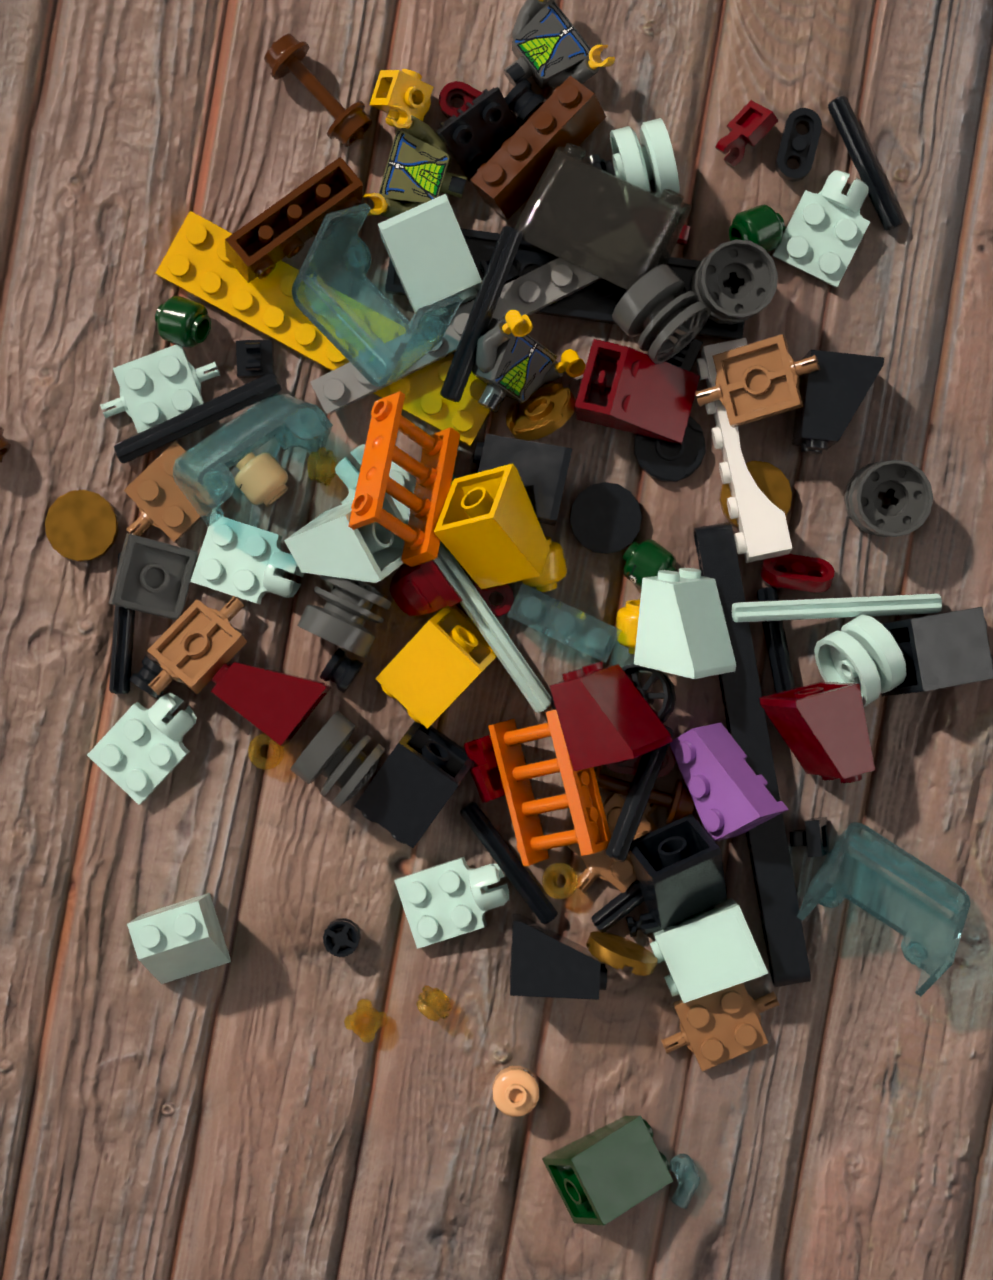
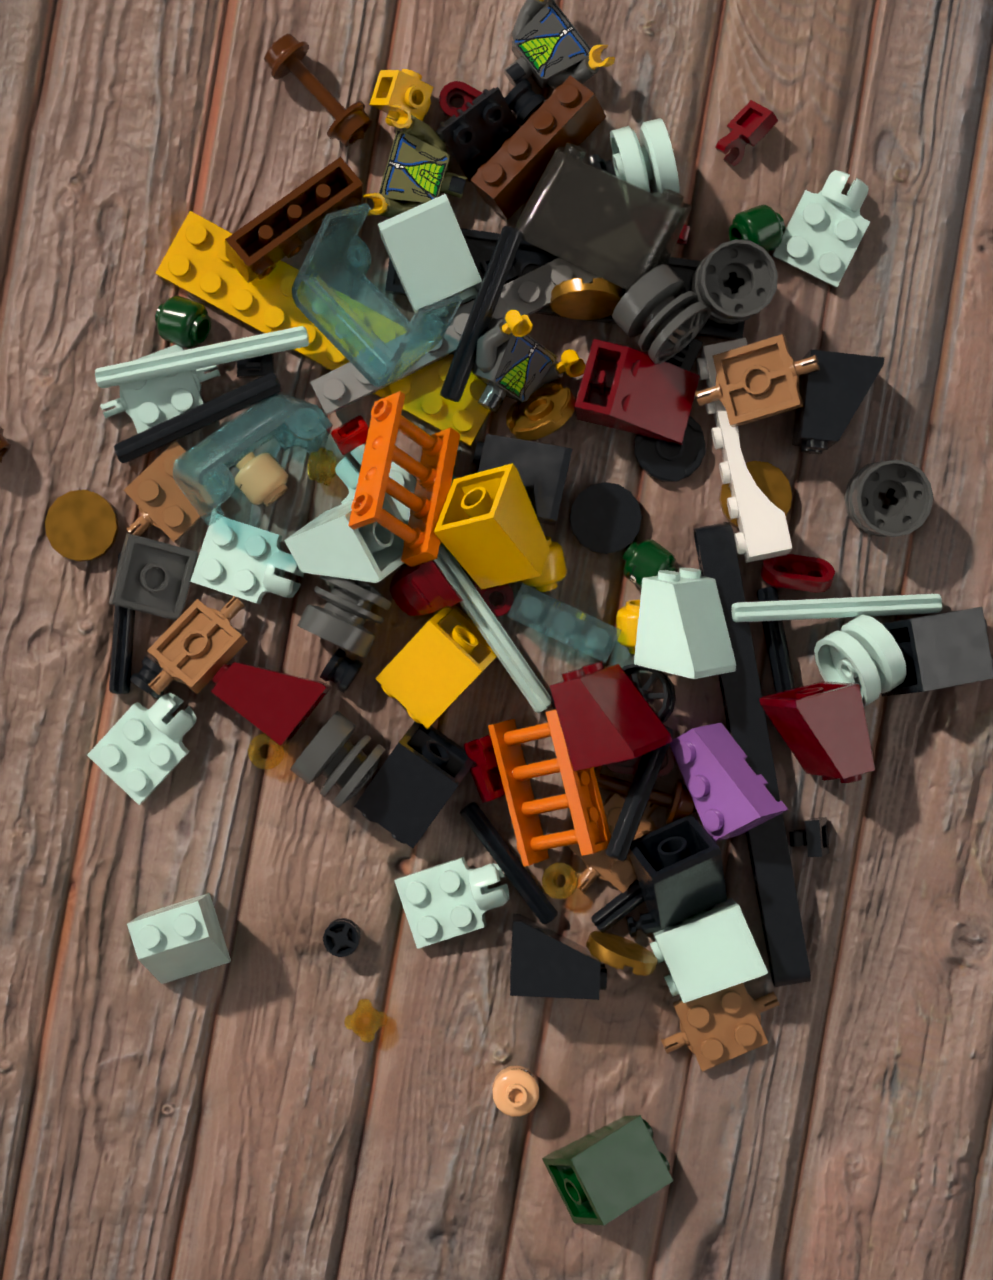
(202, 357): none -> light aqua axle
(350, 434): none -> red tile
(433, 1003): clear yellow plate -> none
(585, 300): none -> pearl gold tile
(687, 1177): clear light blue arm -> none
(798, 146): black plate -> none
(865, 162): black axle -> none
(896, 891): clear light blue windscreen -> none

